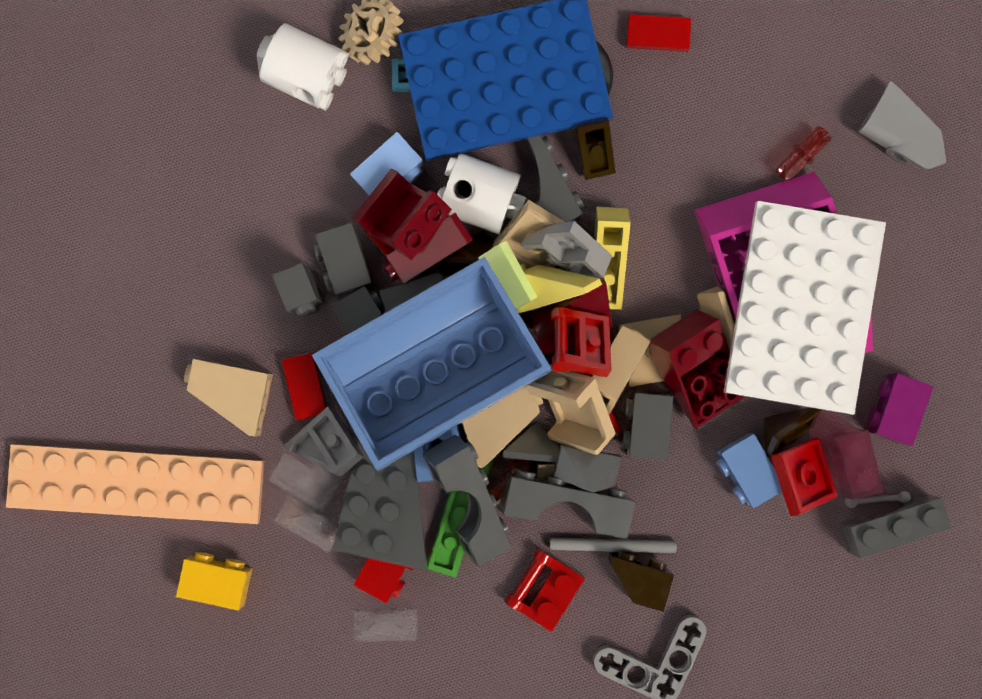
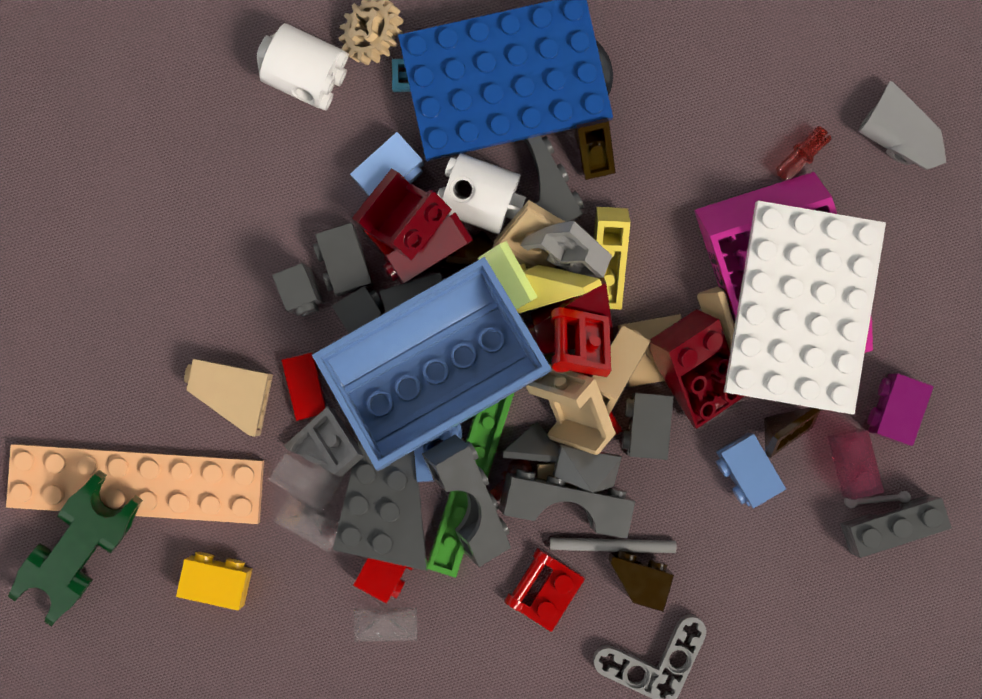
(59, 569): none -> dark green piece
(499, 424): tan slope -> none
(658, 33): red tile -> none
(804, 476): red plate -> none

